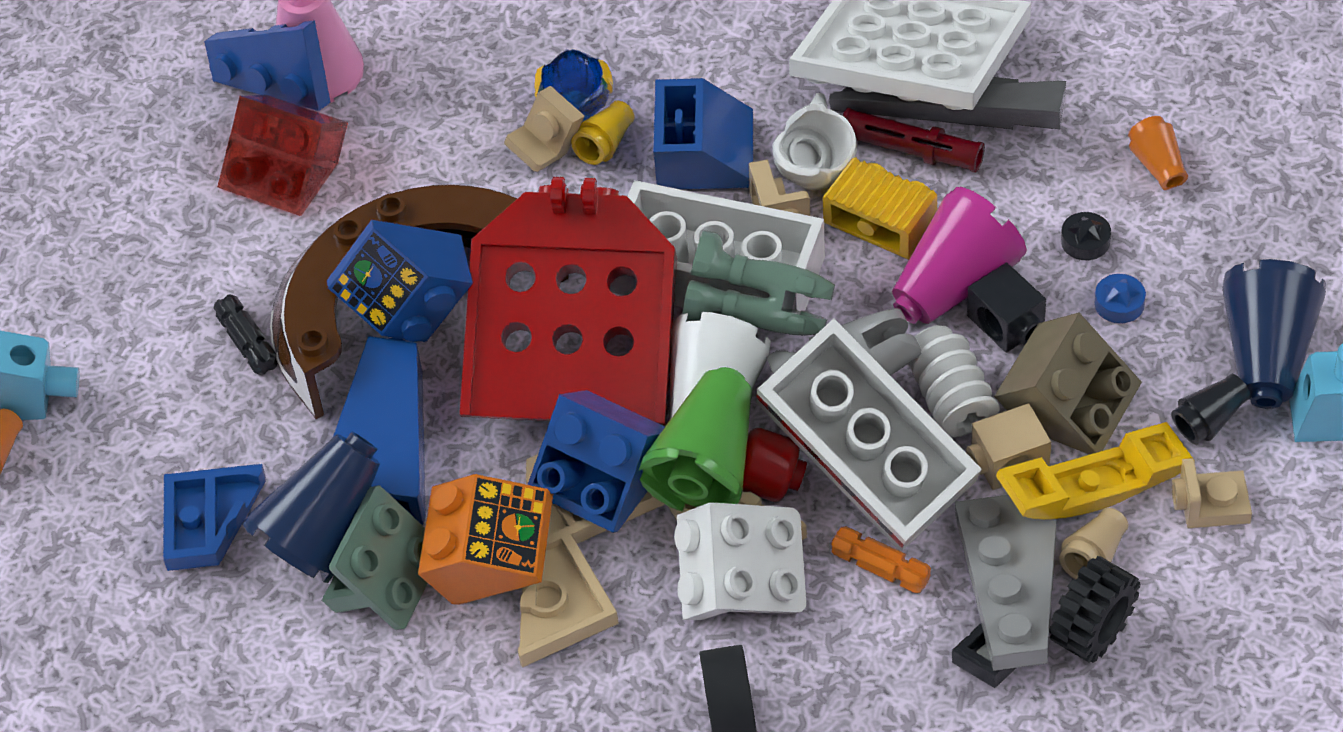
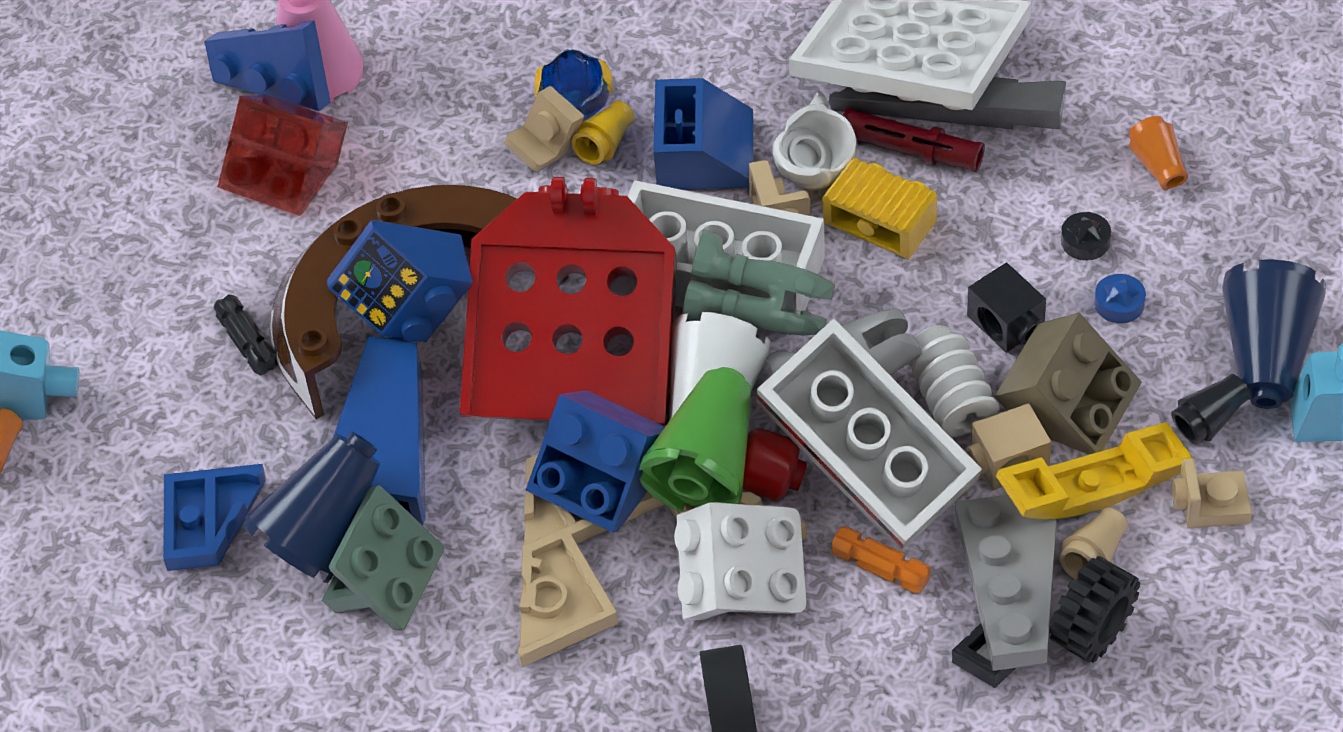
(484, 537): orange slope -> none
(953, 254): dark pink cone -> none

